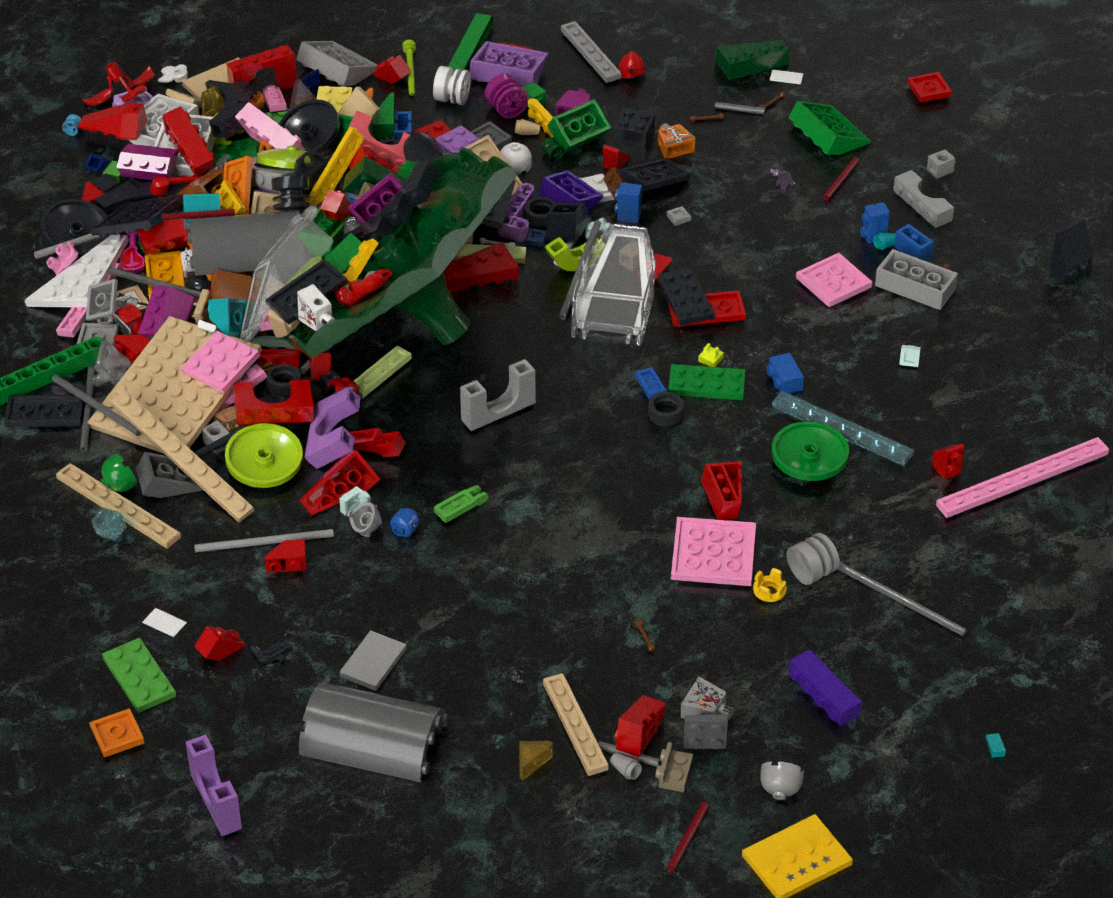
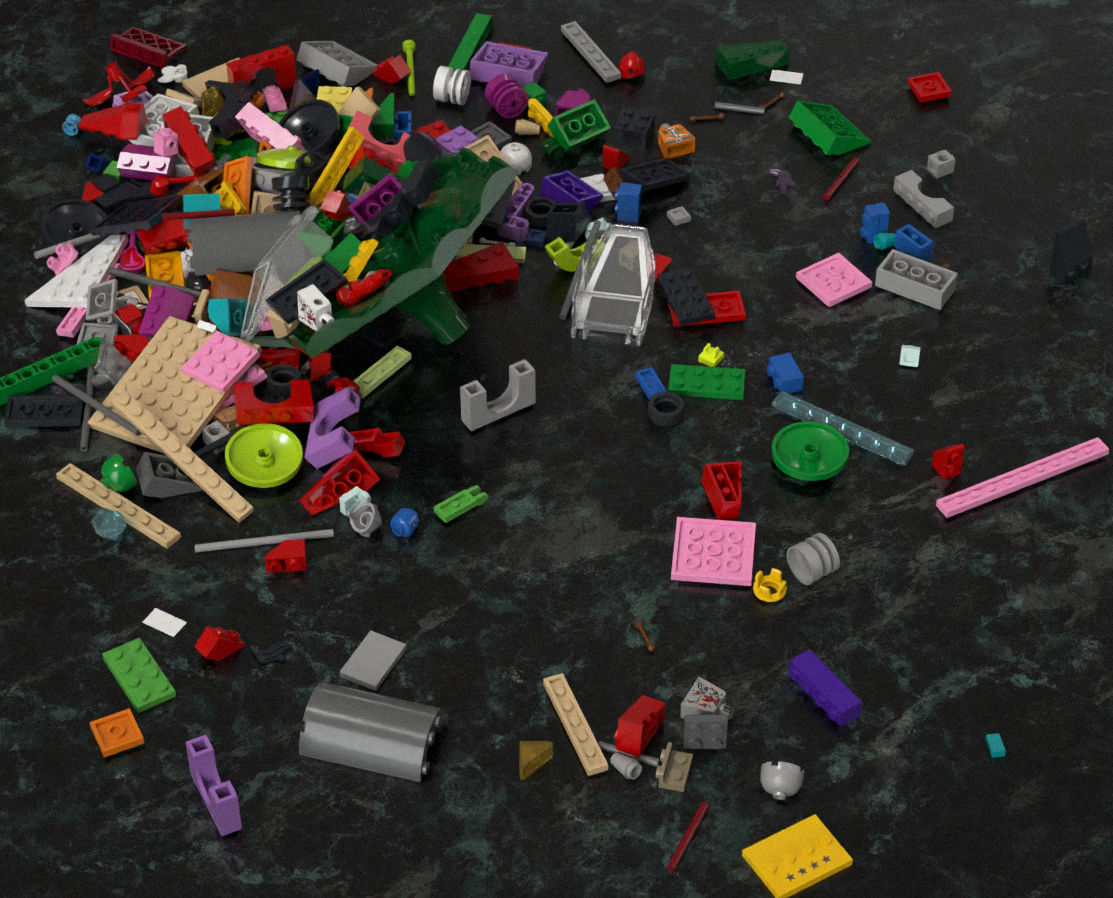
(144, 49): none -> dark red fence
(165, 142): none -> bright pink brick
(902, 599): dark grey piece -> none

